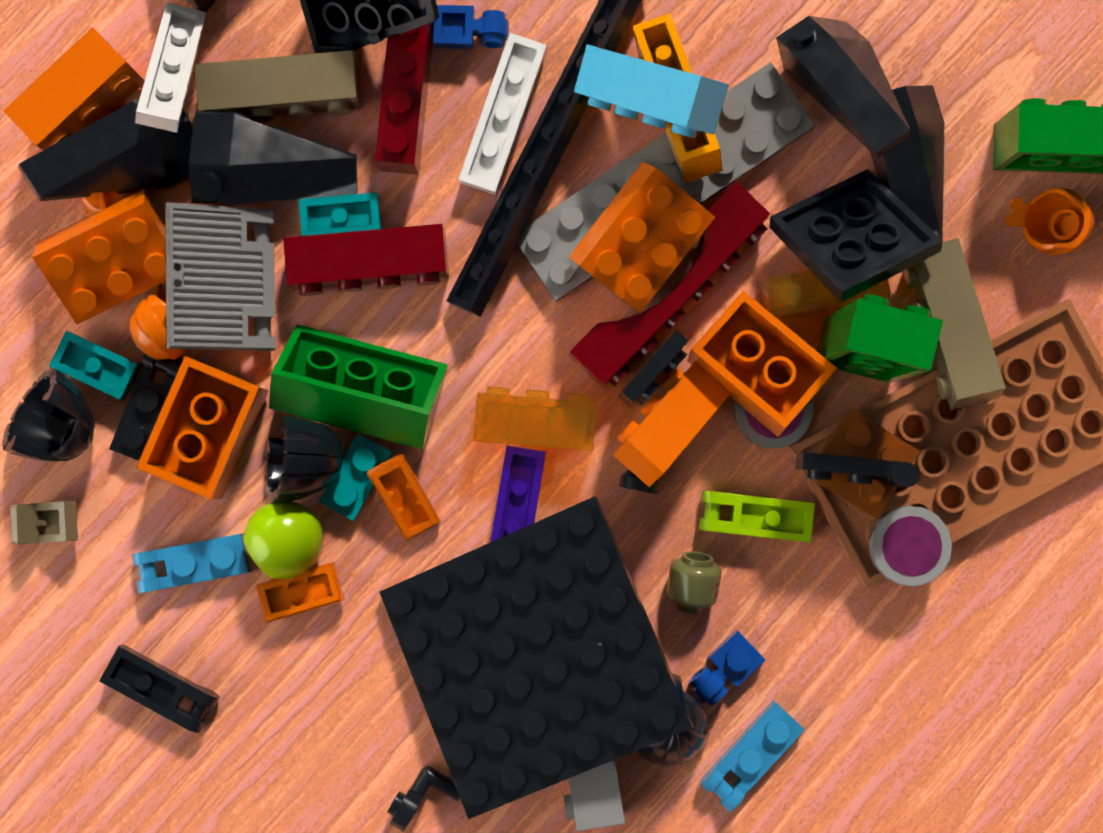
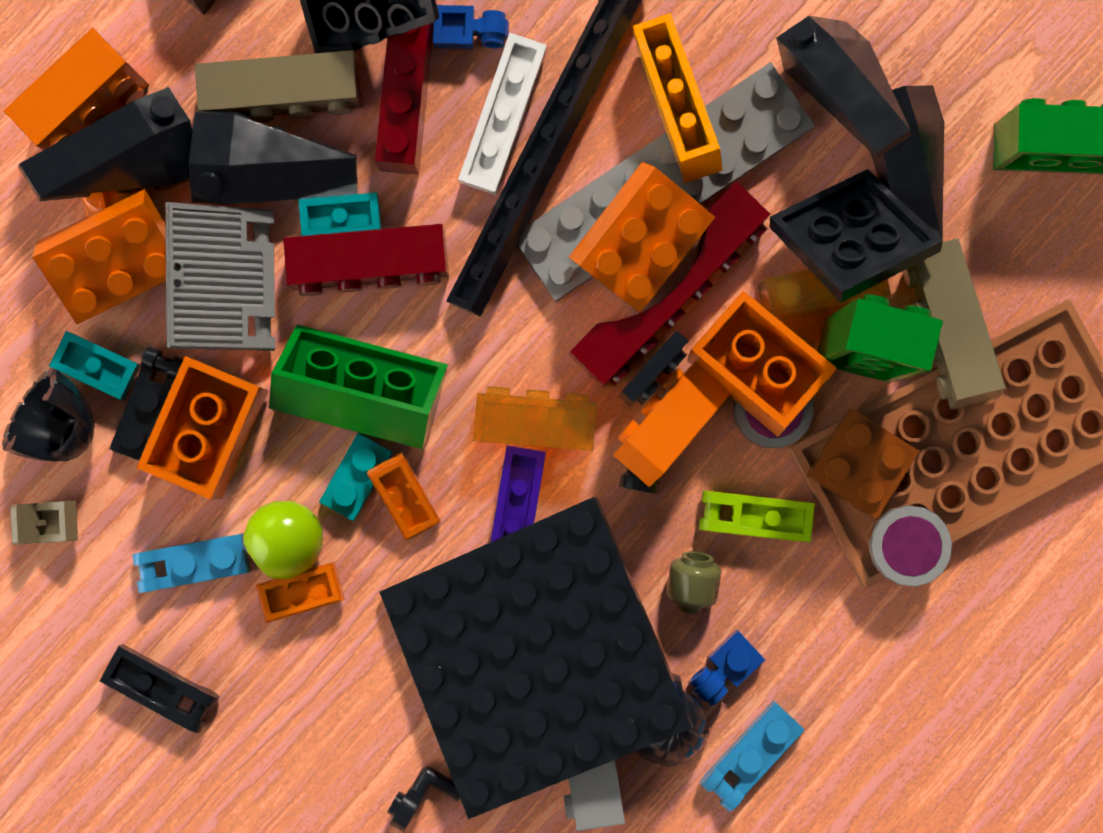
(150, 329): orange hat -> none
(170, 68): white plate -> none
(301, 461): black hair -> none
(650, 89): medium azure brick -> none
(858, 469): black plate -> none
(1053, 220): orange hat -> none

